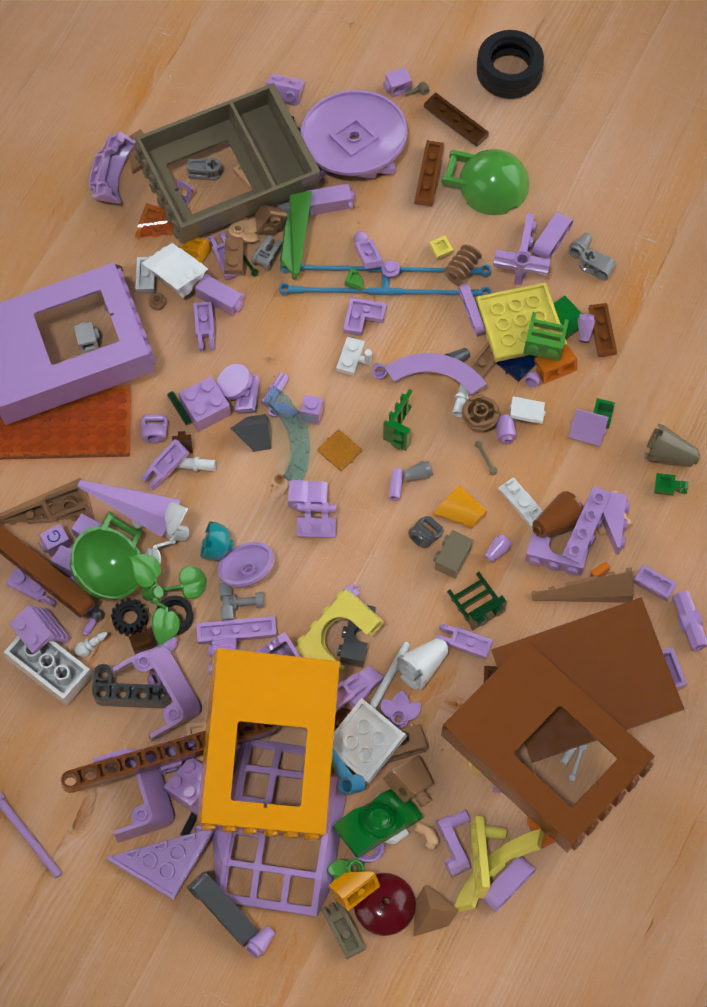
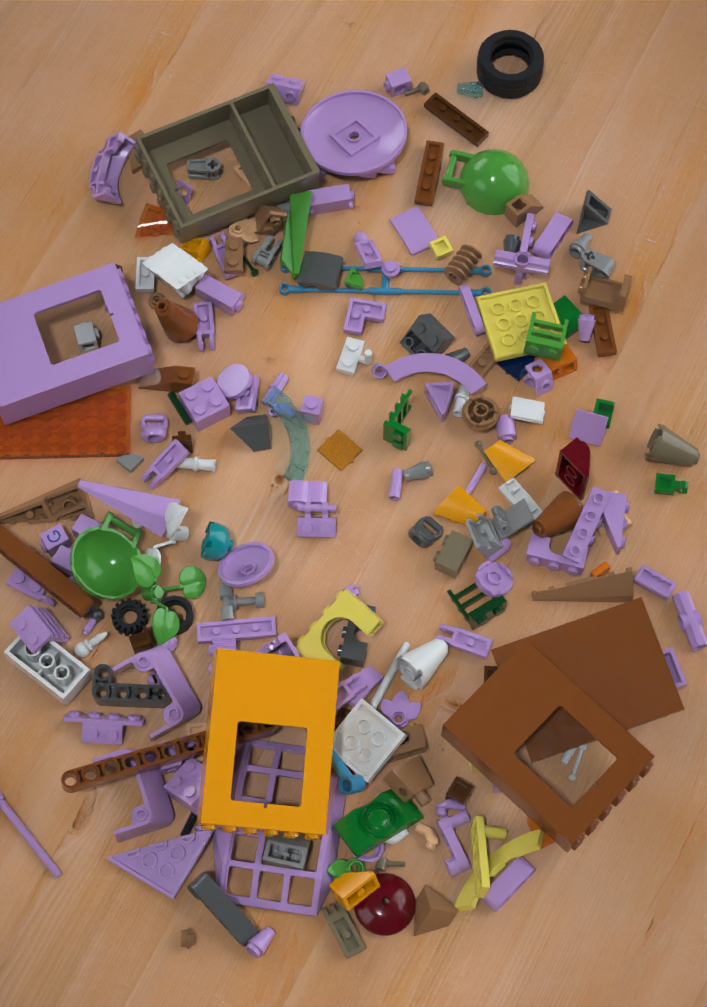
(103, 728): none -> lavender bracket
(130, 462): none -> light grey tile
(169, 379): none -> dark orange slope
(176, 320): none -> dark orange cone
(187, 938): none -> medium nougat plate
(286, 852): none -> light grey slope
(320, 270): none -> dark grey slope
(382, 863): none -> dark tan hand
(414, 230): none -> lavender piece
(427, 336): none -> dark grey slope
(440, 397): none -> lavender slope
(447, 805): none -> lavender arm
(459, 791): none -> reddish brown panel
(470, 89): none -> clear light blue cone
(475, 479): none -> lavender bar
(484, 535): none -> light grey hinge
(493, 579): none -> lavender tile
(507, 459): none -> light orange slope
(511, 243): none -> dark grey cone
(511, 519): none -> light grey hinge
(518, 207): none -> medium nougat slope
(543, 380): none -> lavender bracket
(574, 467): none -> dark red slope
(593, 214): none -> dark grey slope
(604, 291): none -> medium nougat panel

